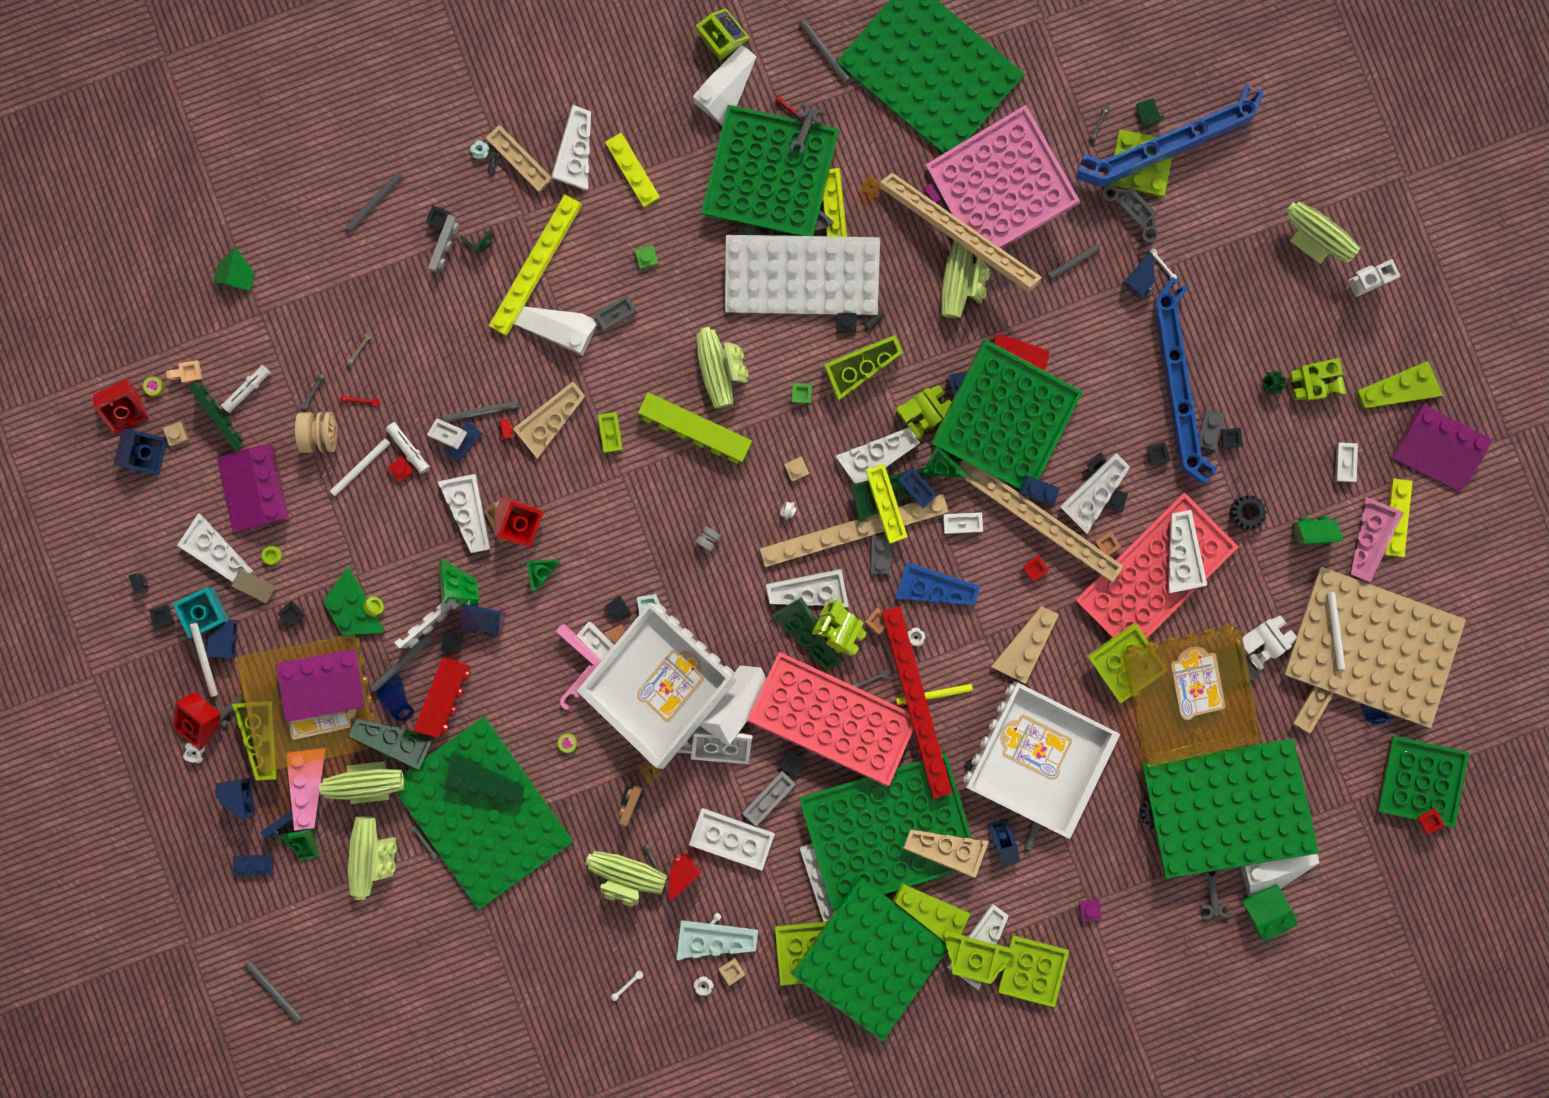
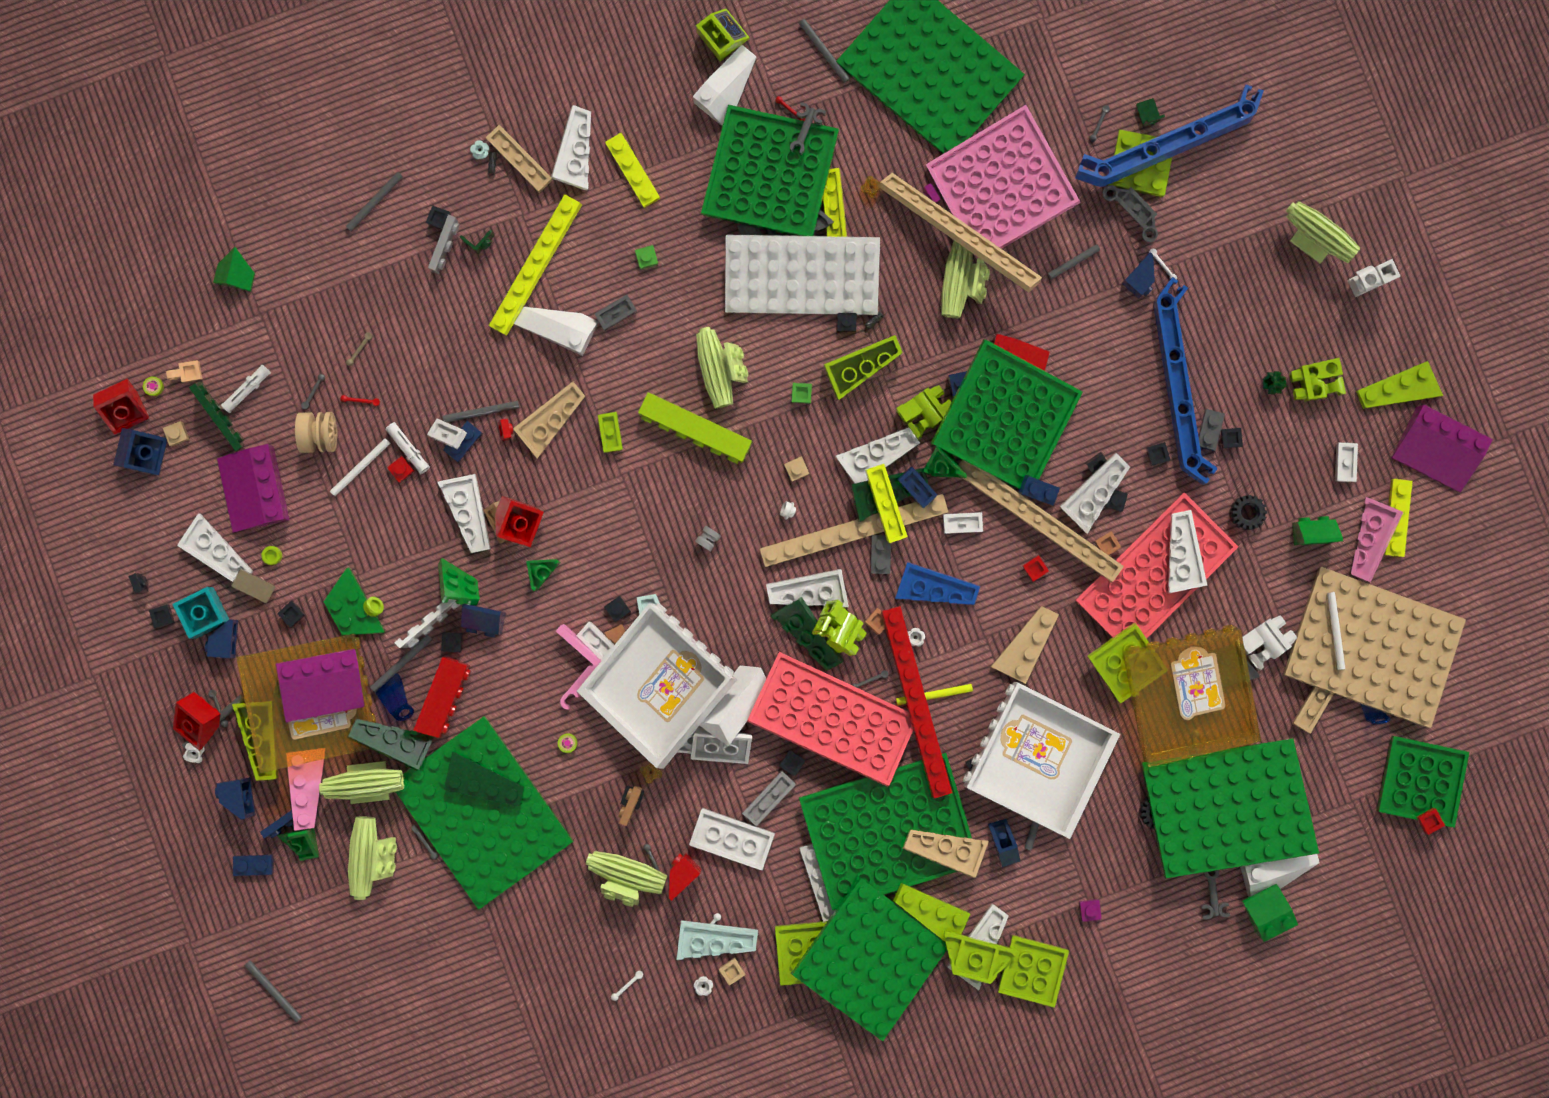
(203, 659): white bar -> none

